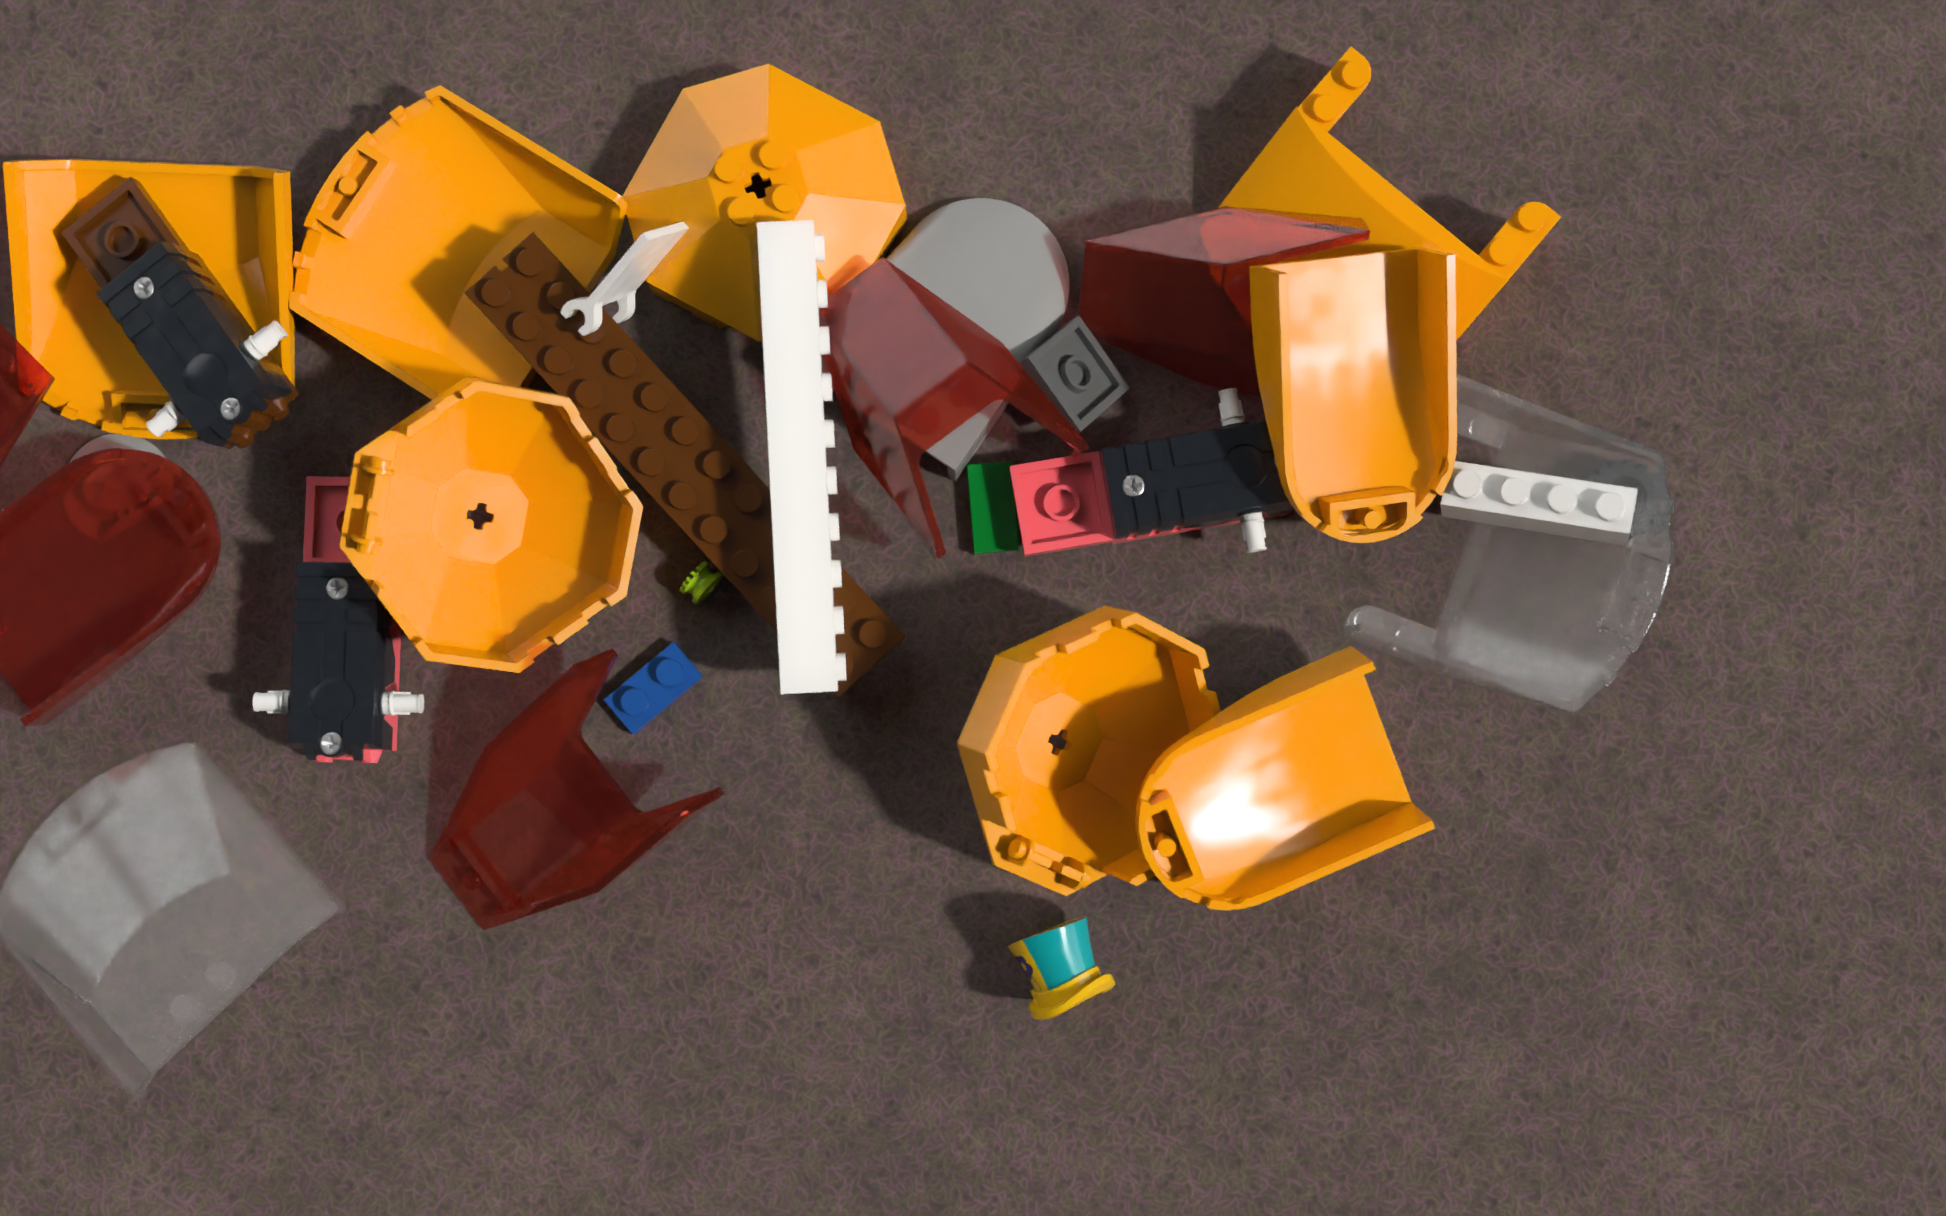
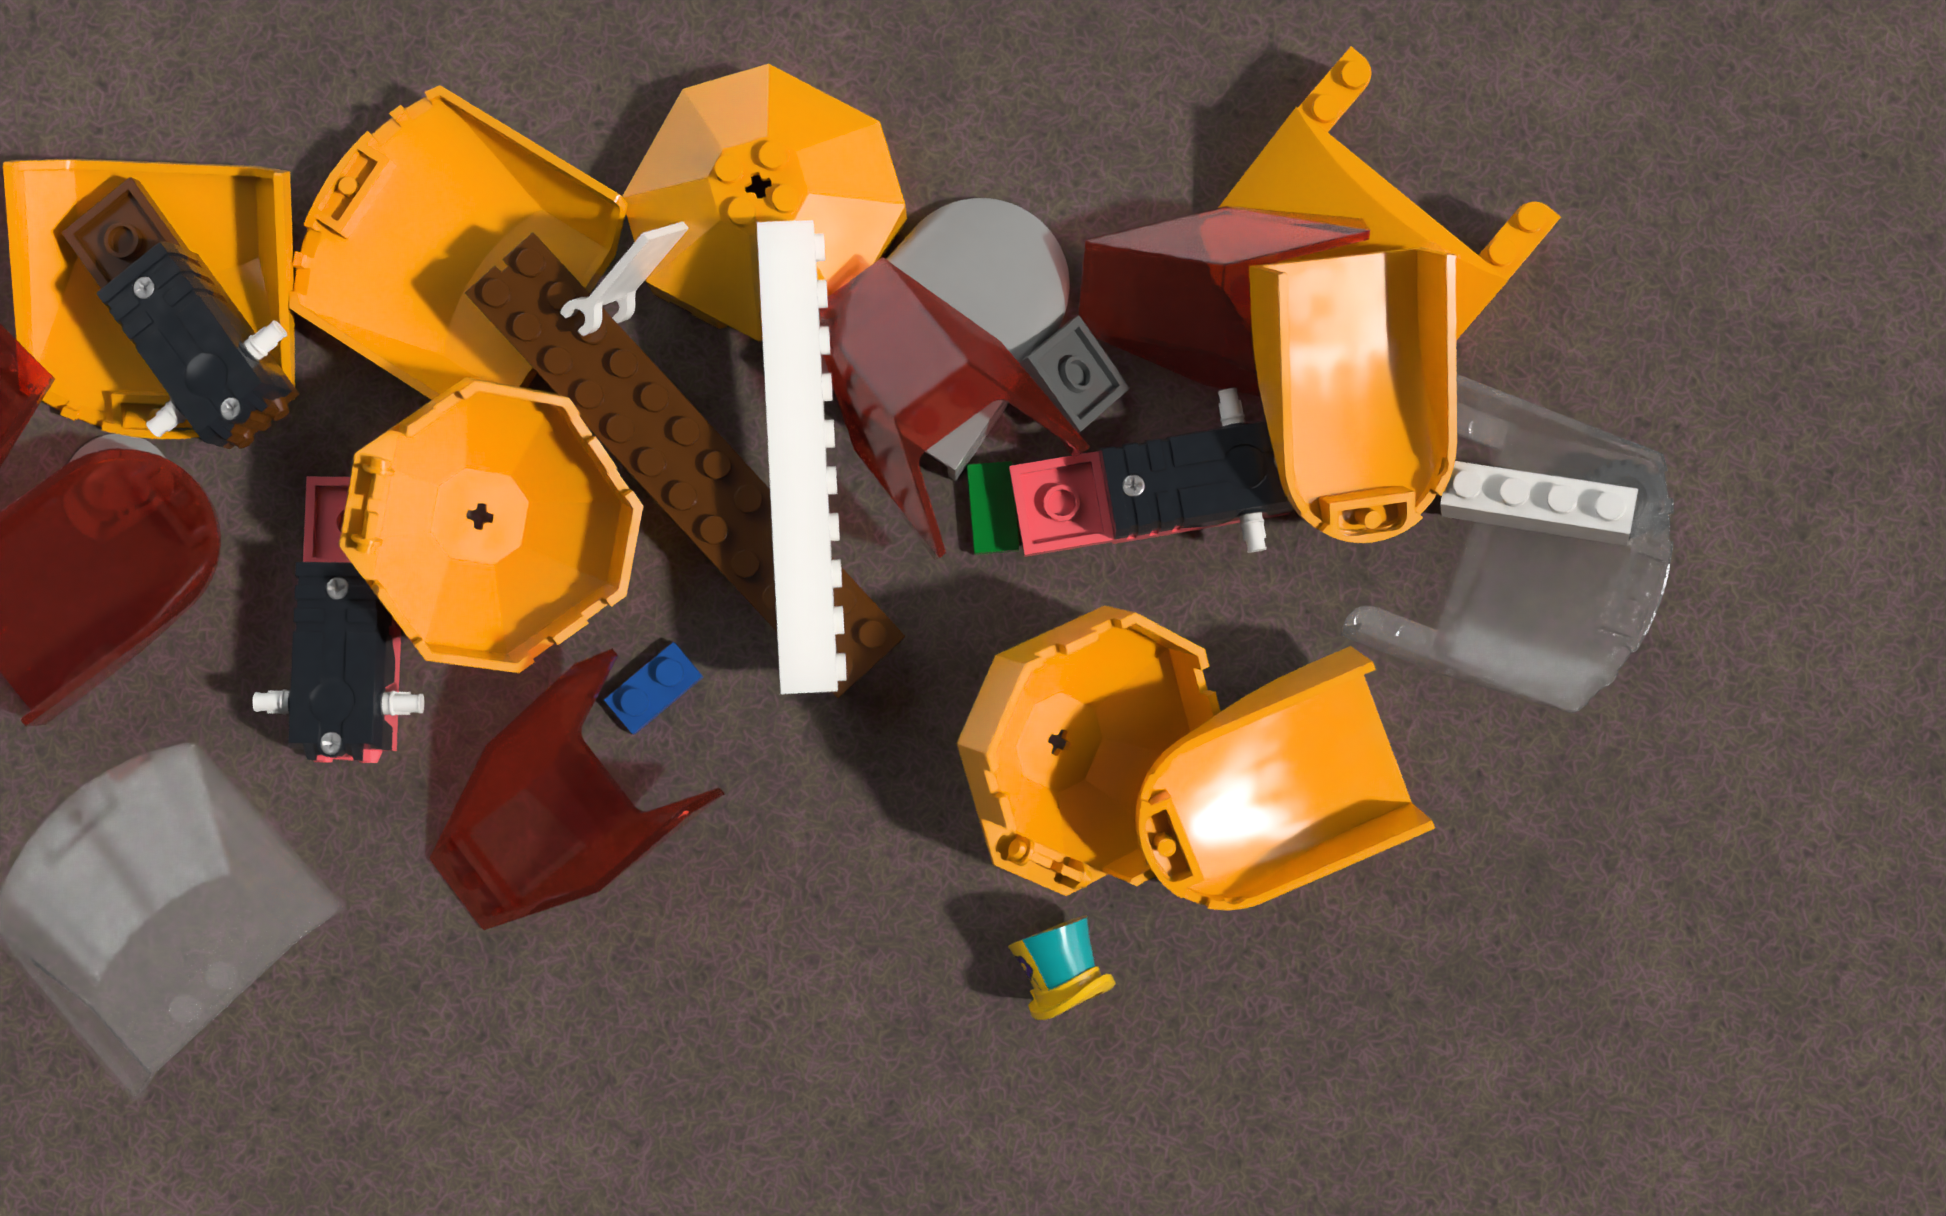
(702, 583): lime bush -> none

